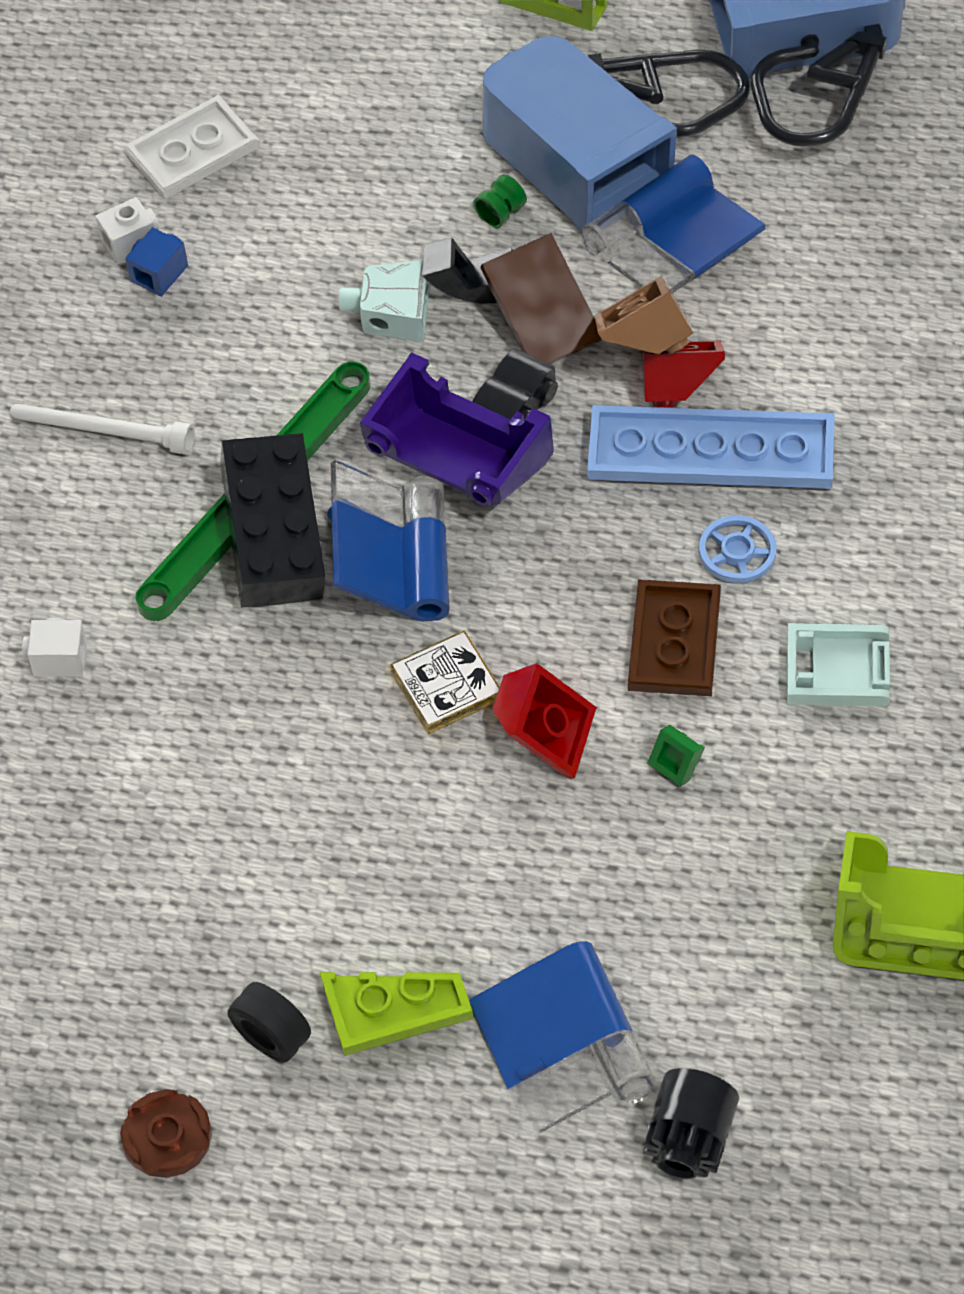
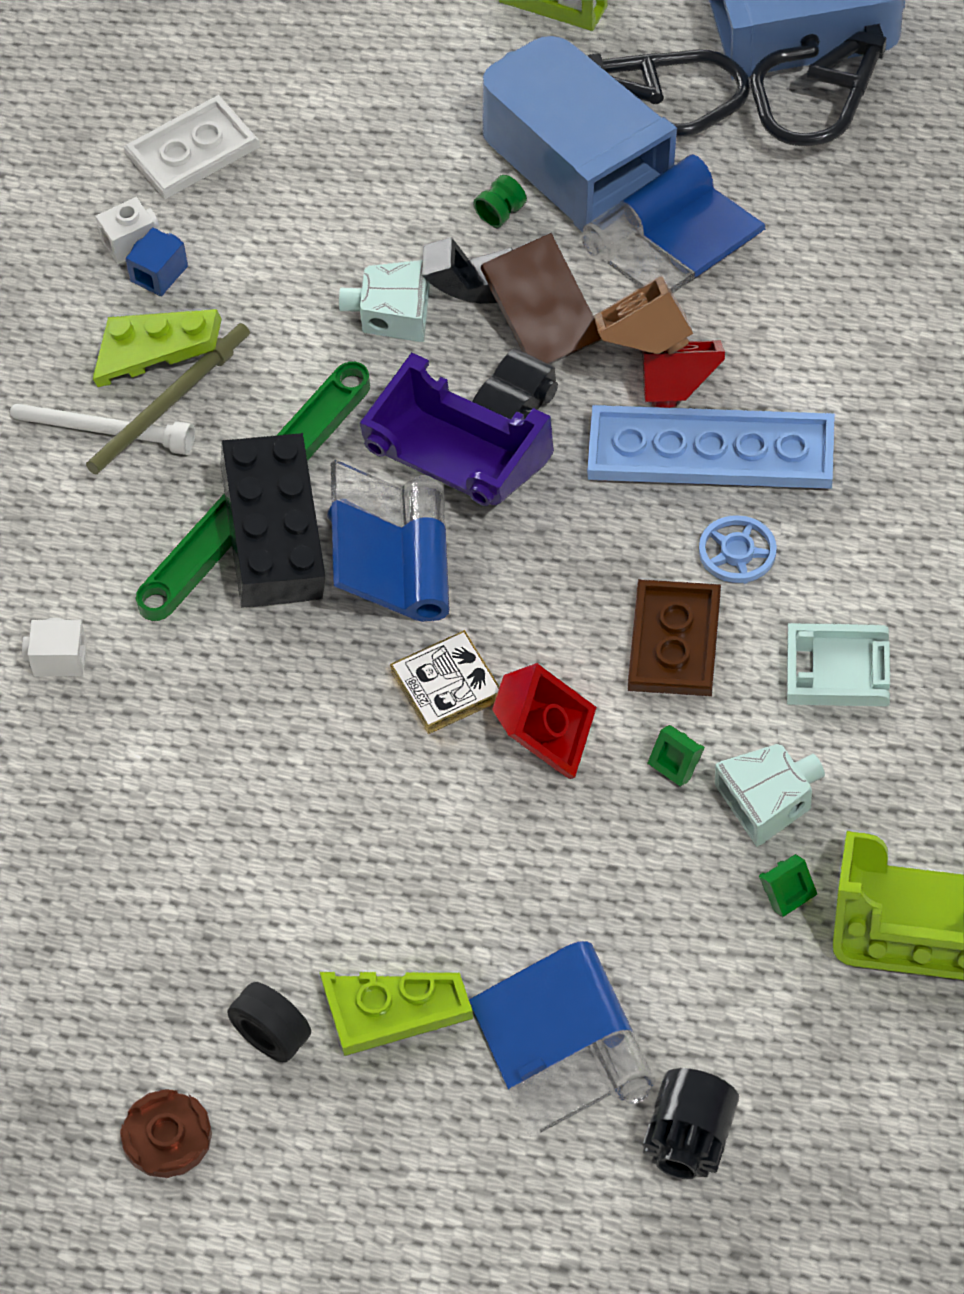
(148, 339): none -> lime wing
(221, 354): none -> olive bar
(767, 789): none -> light aqua torso
(788, 885): none -> green tile

